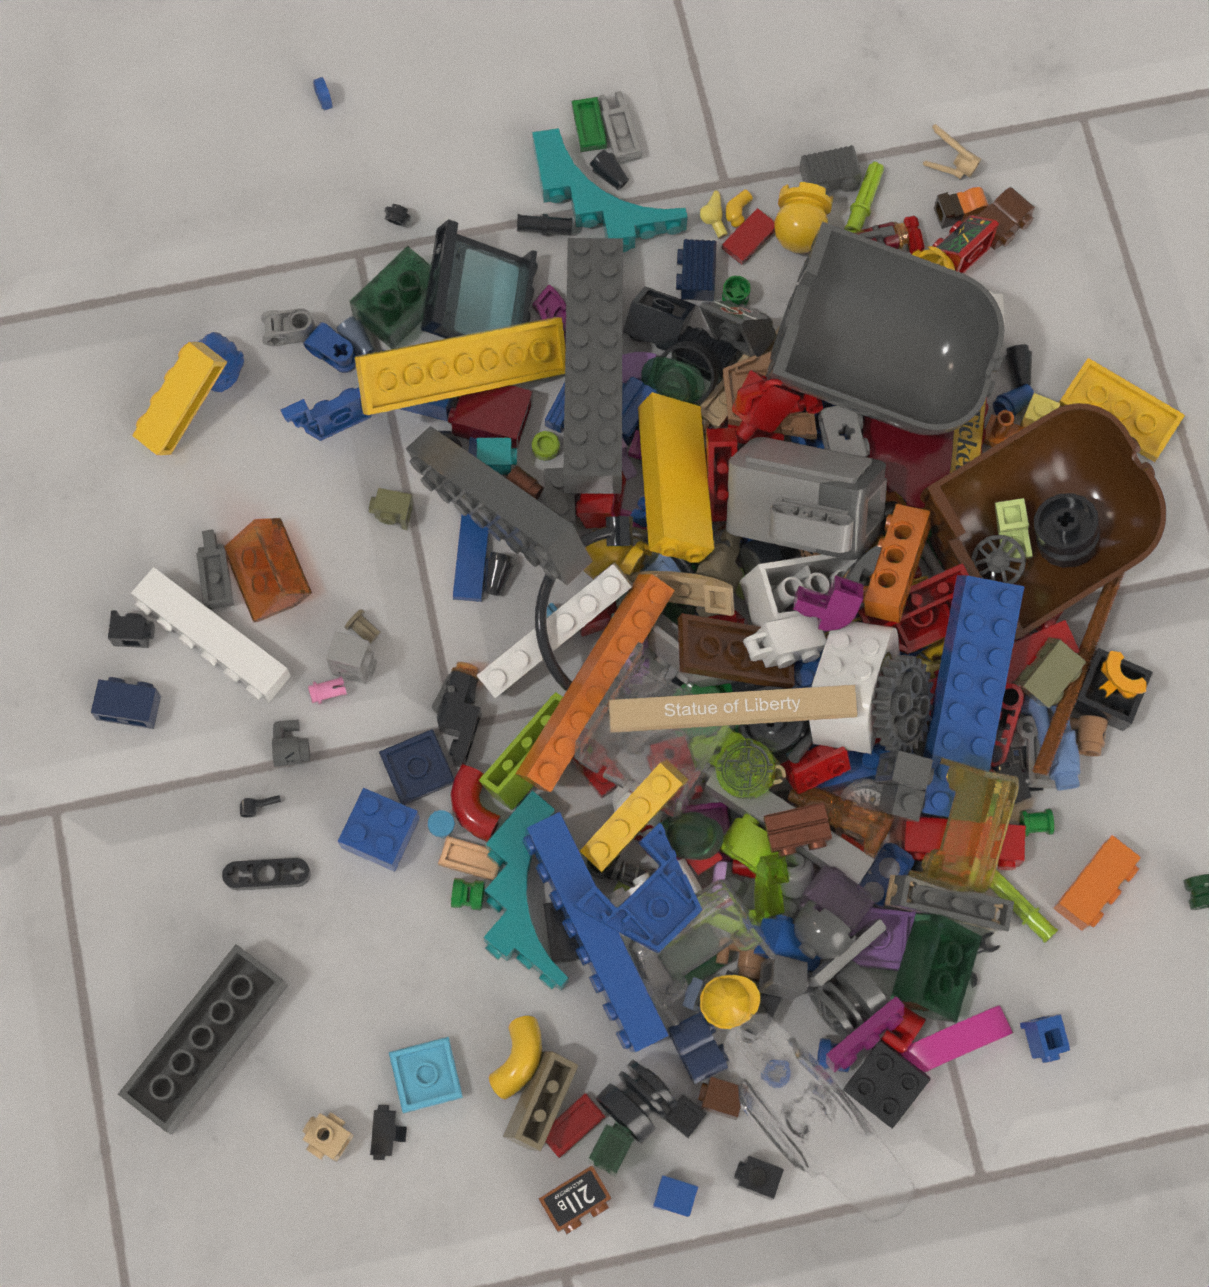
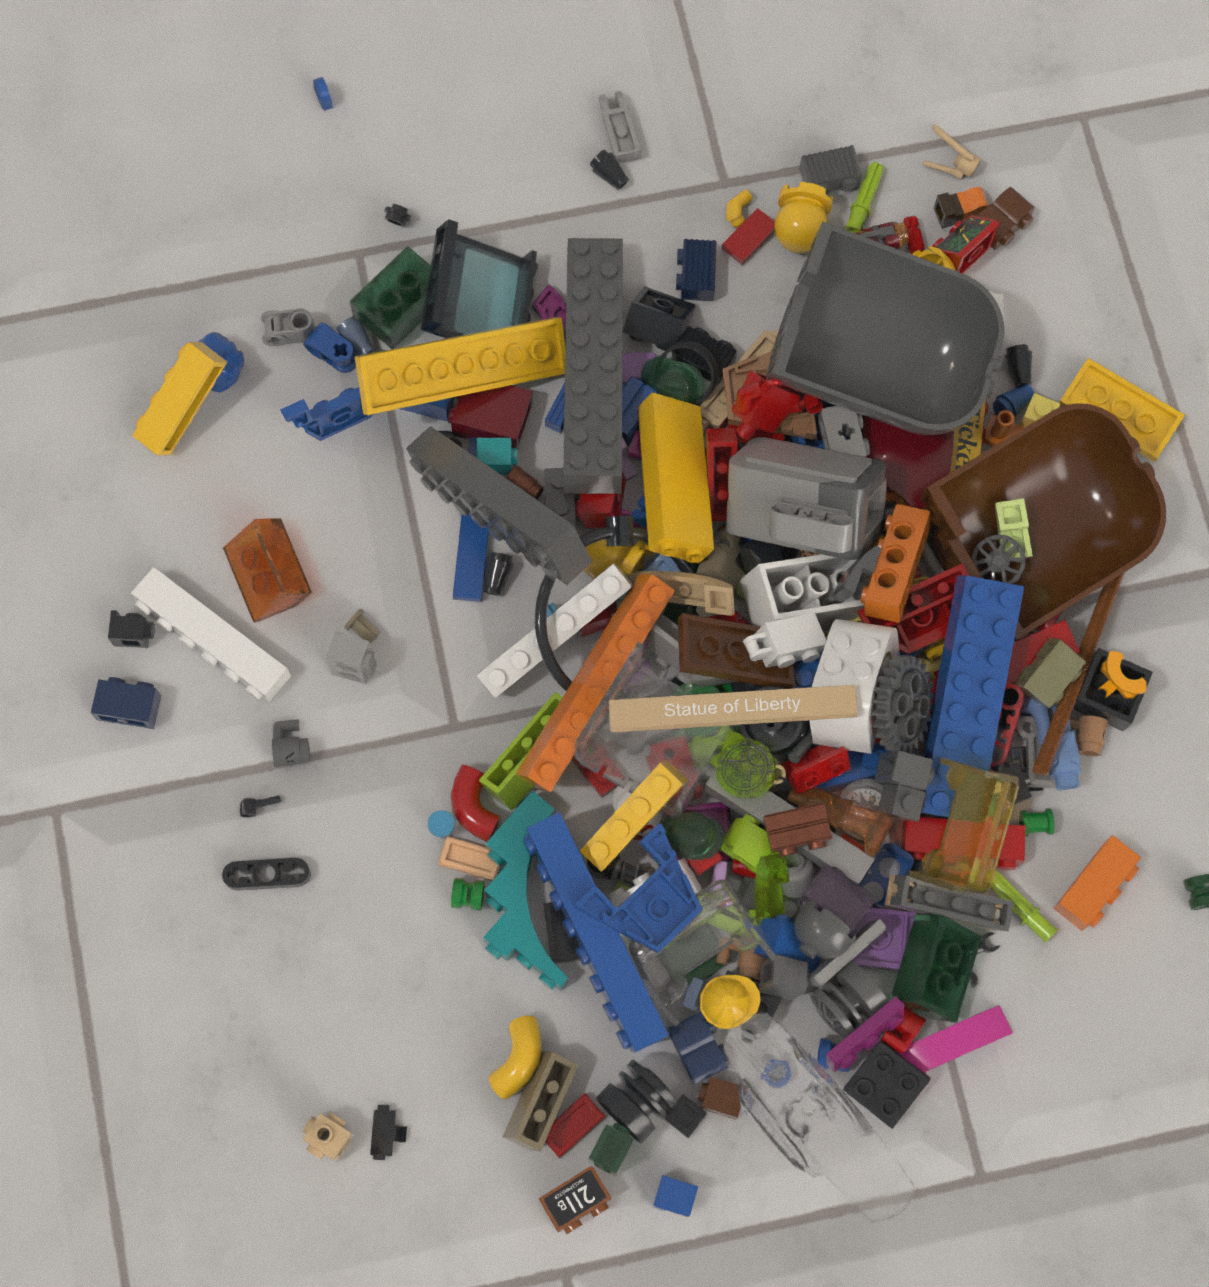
(203, 1039): dark grey brick -> none
(214, 573): dark grey hinge -> none
(325, 690): bright pink pin -> none
(379, 829): blue brick -> none
(392, 507): olive brick -> none
(417, 767): dark blue tile -> none
(425, 1075): medium azure plate -> none
(455, 711): black plate -> none
(544, 224): black pin -> none
(545, 445): lime tile -> none
(589, 124): green tile -> none
(590, 204): teal arch -> none
(713, 214): light yellow animal -> none
(737, 287): green wheel -> none
(737, 324): dark grey slope -> none
(772, 1173): black brick -> none
(835, 608): magenta brick -> none
(1046, 1037): blue brick -> none
(1067, 530): black wheel -> none

